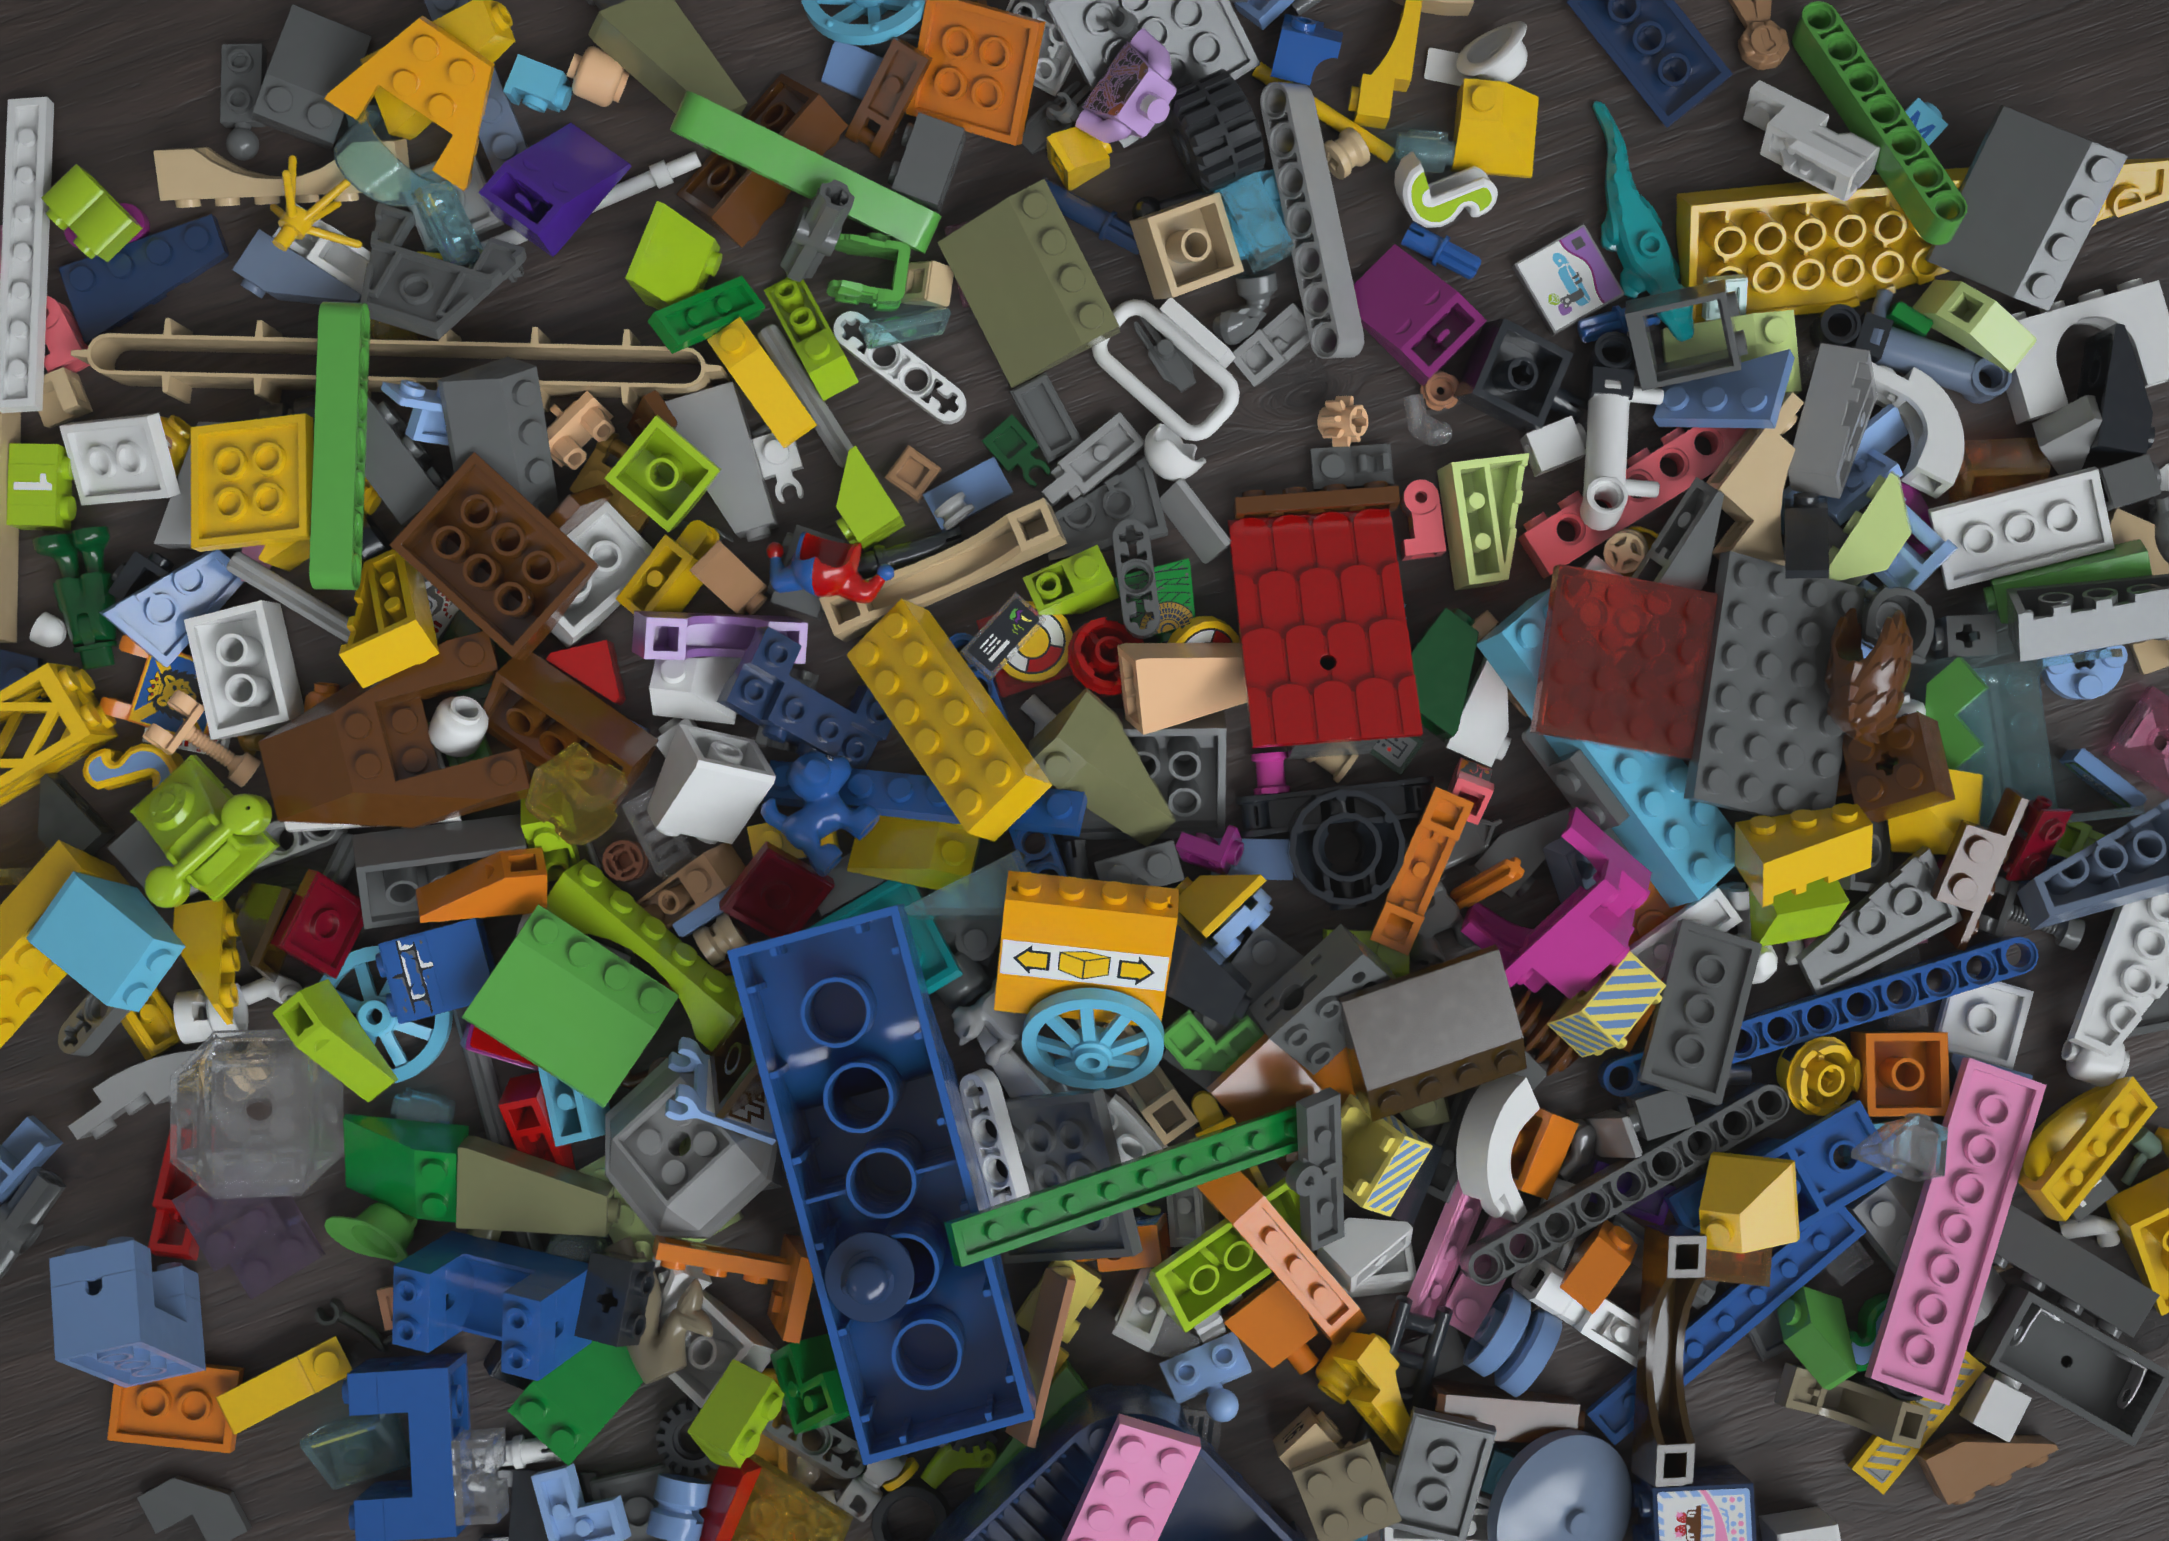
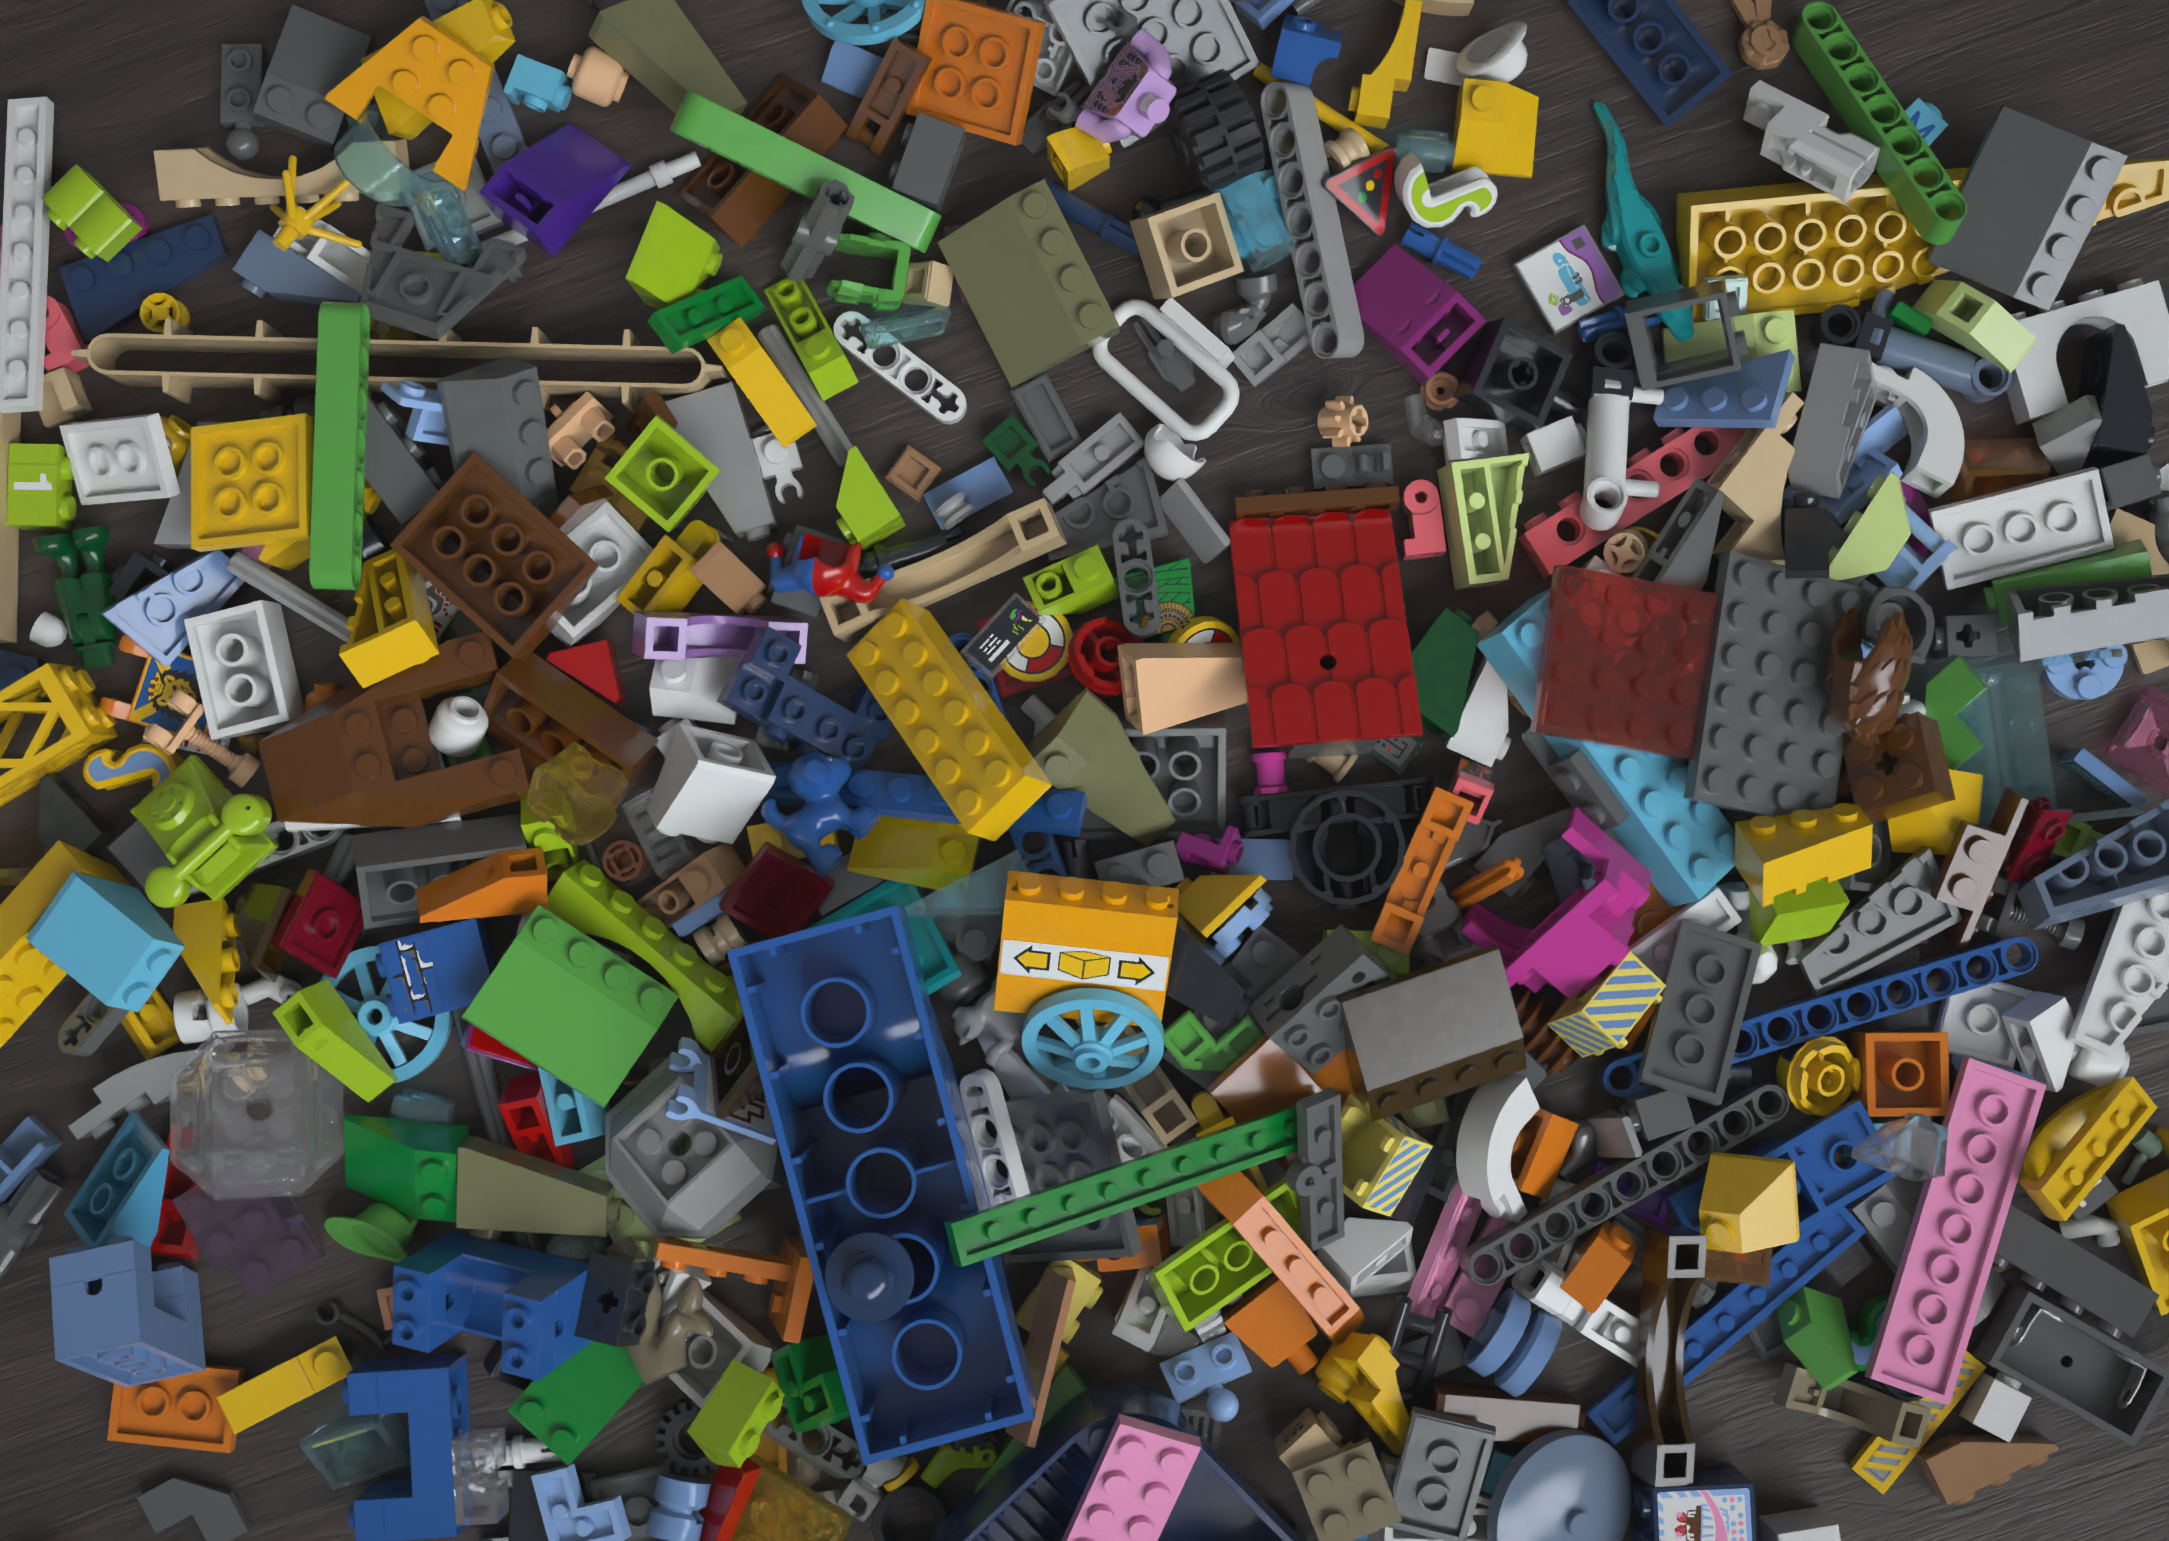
(123, 1188): none -> dark azure slope
(156, 309): none -> yellow wheel
(1366, 188): none -> piece
(1474, 439): none -> white slope
(2039, 1037): none -> white slope

